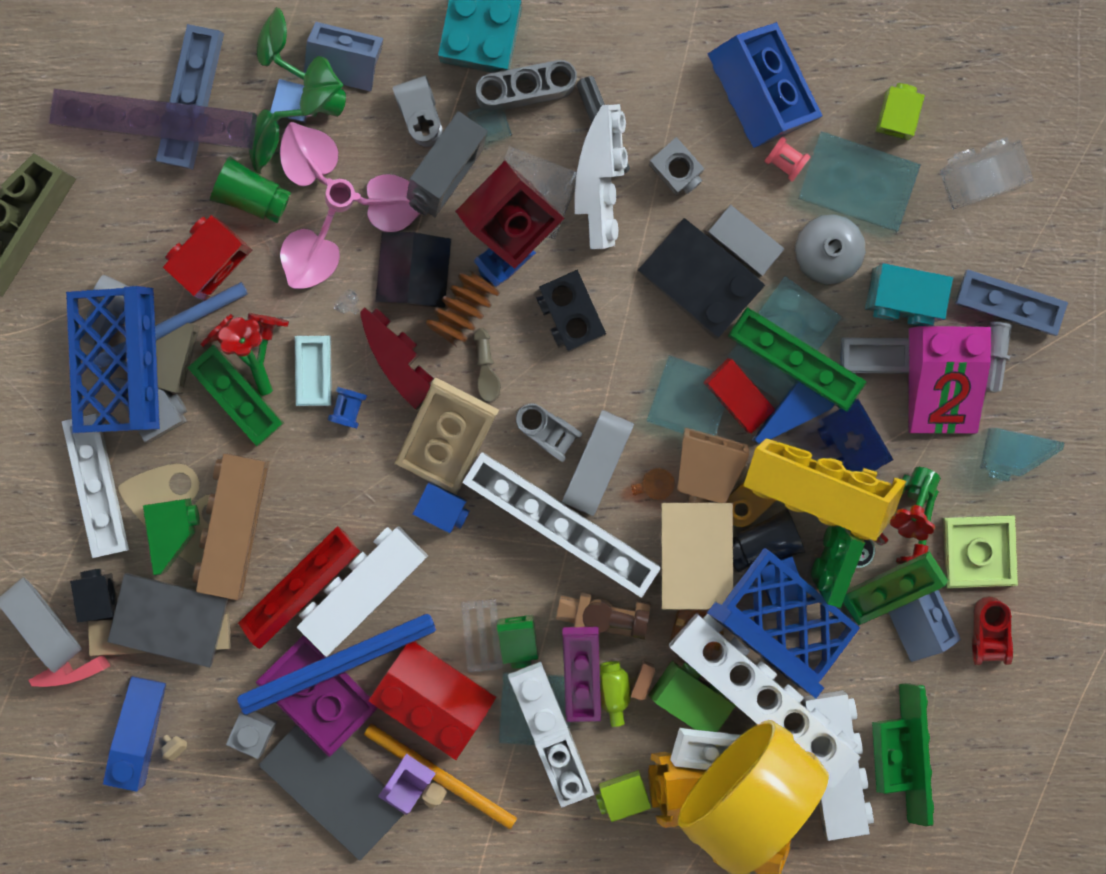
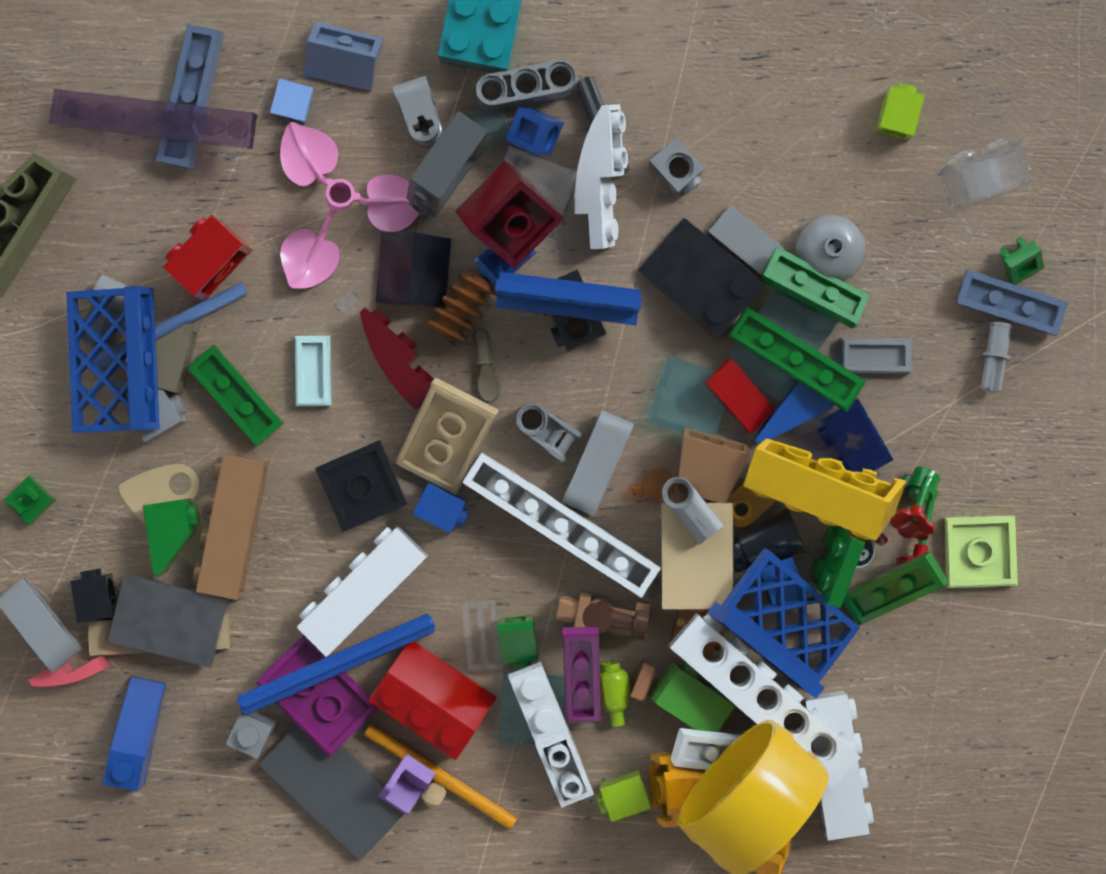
(29, 500): none -> green tile
(96, 489): white plate -> none
(172, 747): tan rock -> none
(241, 336): red plant -> none
(249, 192): green plant -> none
(298, 587): red plate -> none
(320, 91): green plant -> none
(347, 407): blue bush -> none
(361, 485): none -> black plate
(534, 131): none -> blue brick
(568, 298): none -> blue fence
(693, 512): none -> light grey piece
(764, 84): blue slope -> none
(785, 149): coral bush -> none
(814, 289): none -> green plate
(859, 181): clear light blue tile -> none
(904, 756): green bracket -> none
(908, 294): teal brick -> none
(925, 626): sand blue panel -> none
(947, 378): dark pink slope -> none
(993, 639): red piece -> none
(1015, 453): clear light blue slope -> none
(1023, 262): none -> green tile

